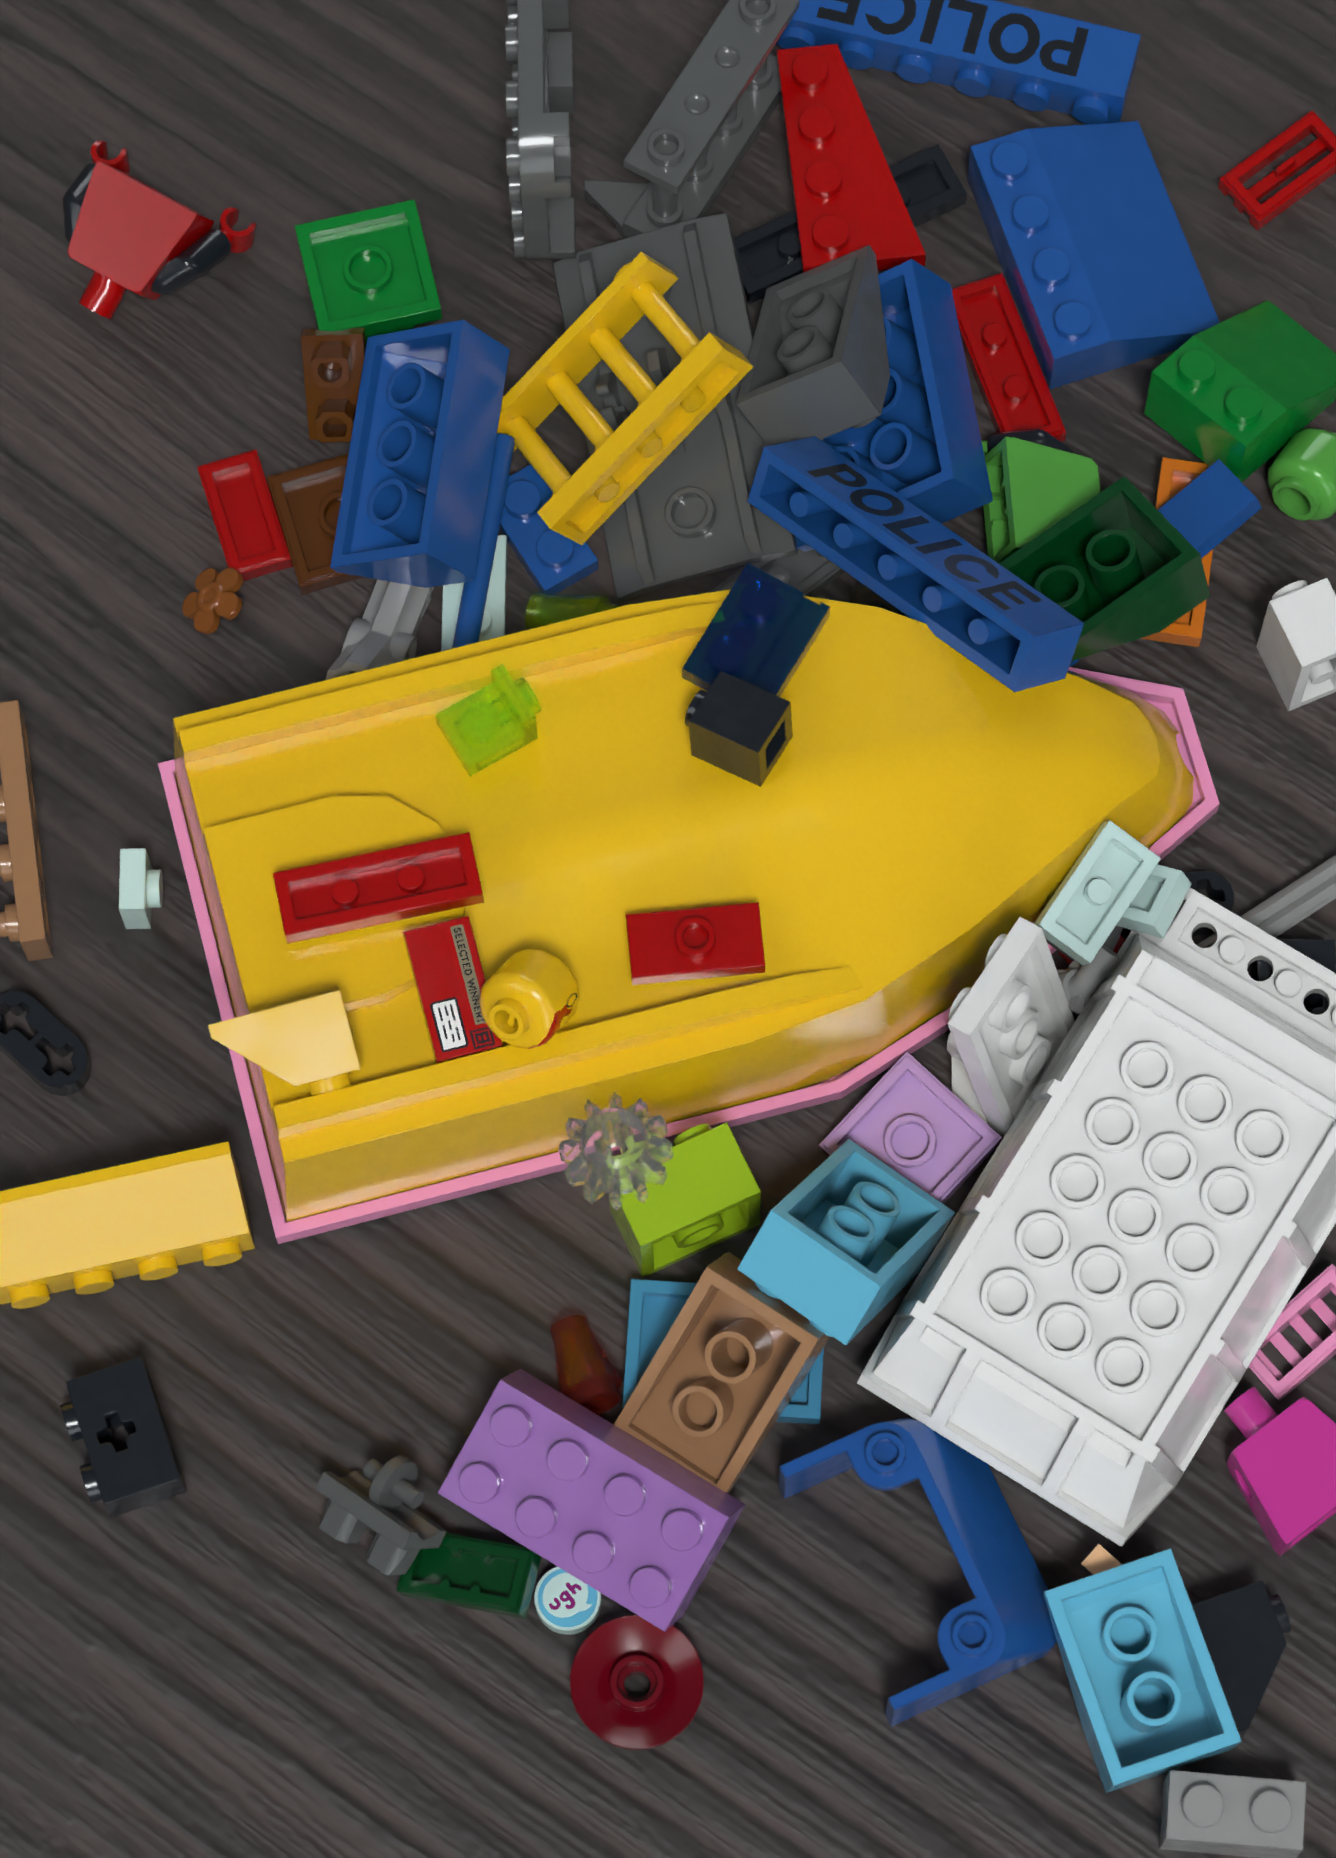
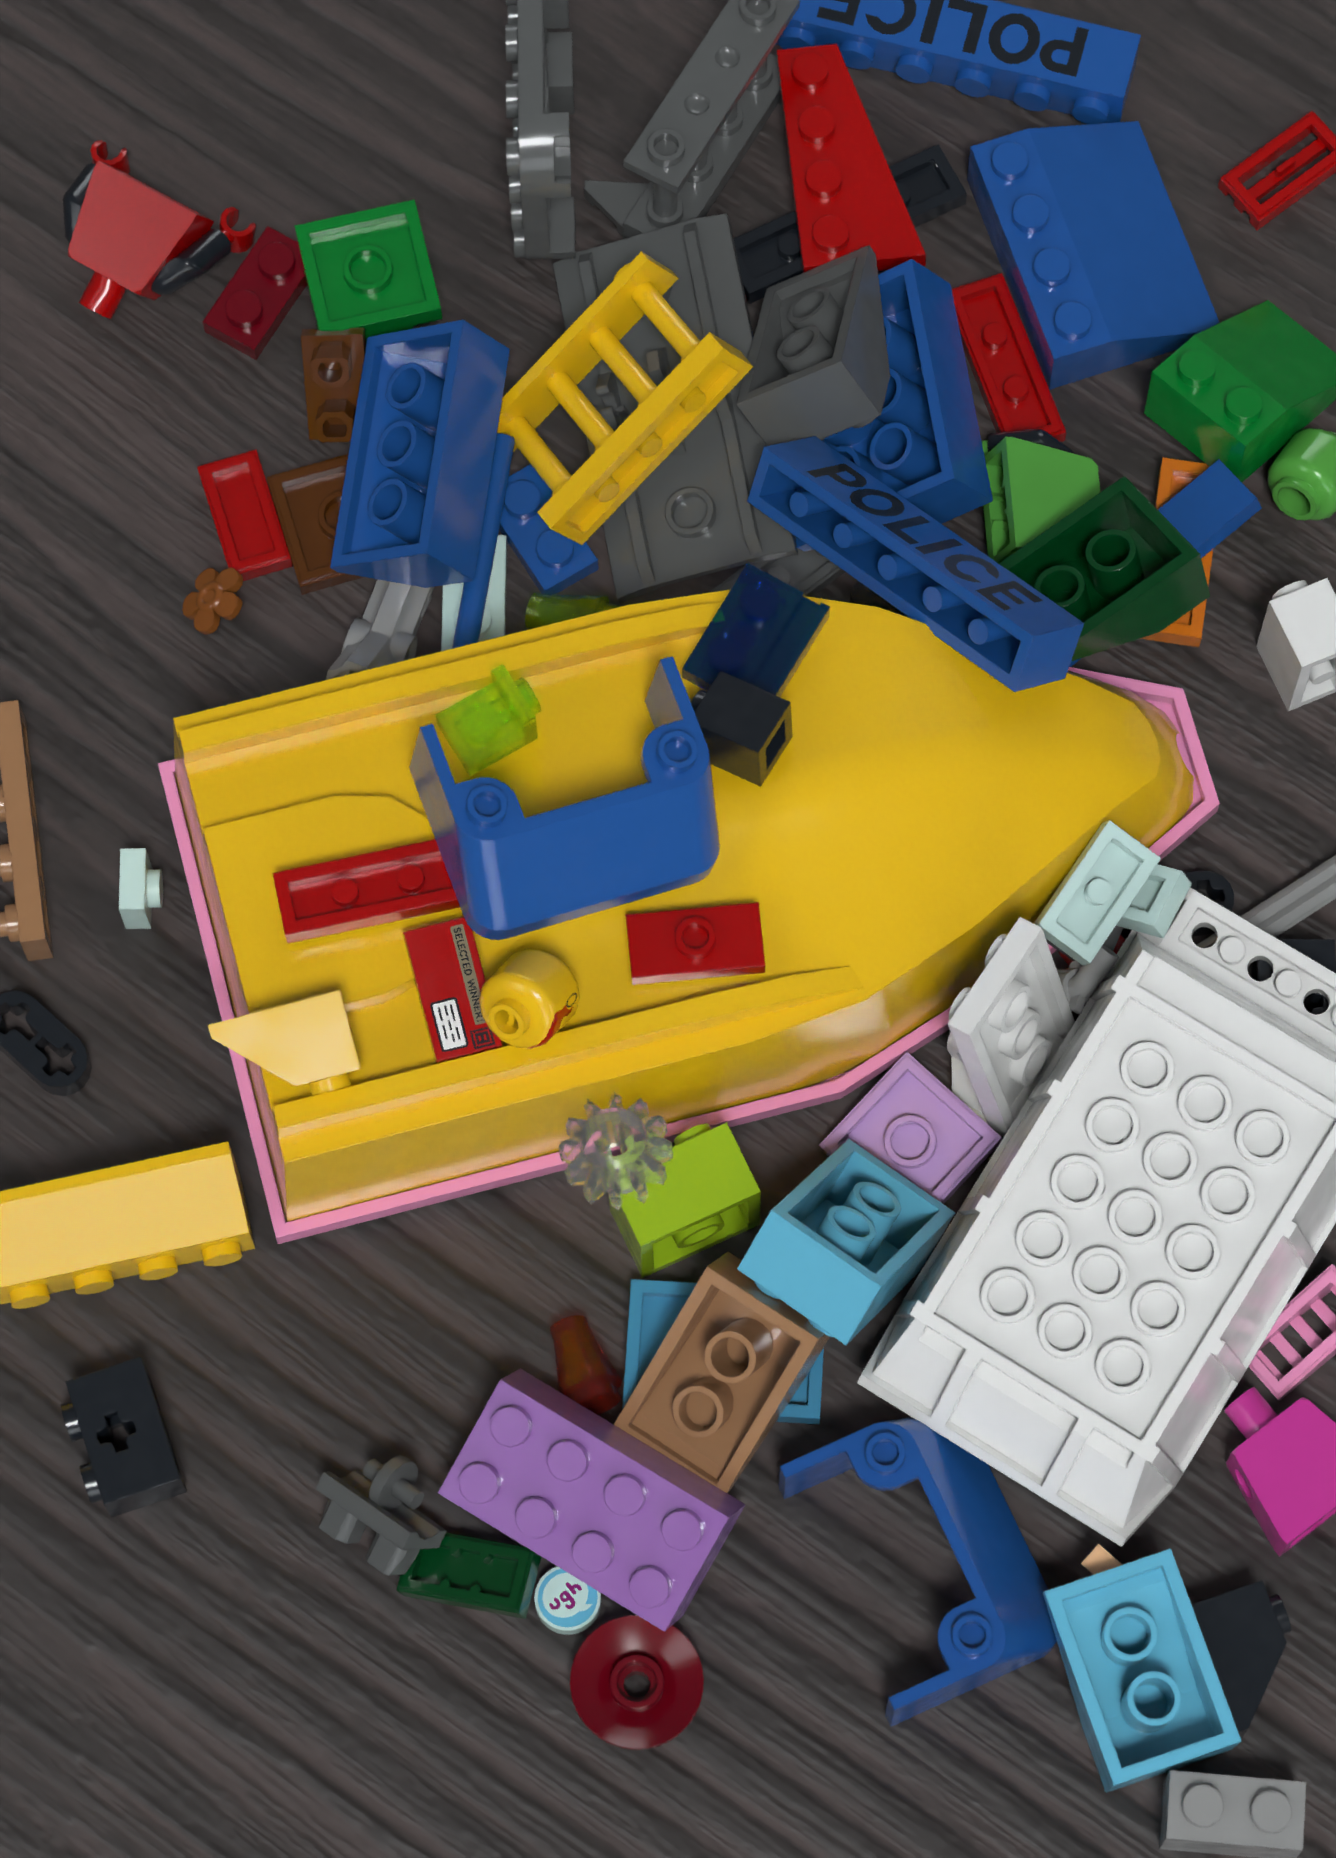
(258, 294): none -> dark red plate
(583, 856): none -> blue windscreen

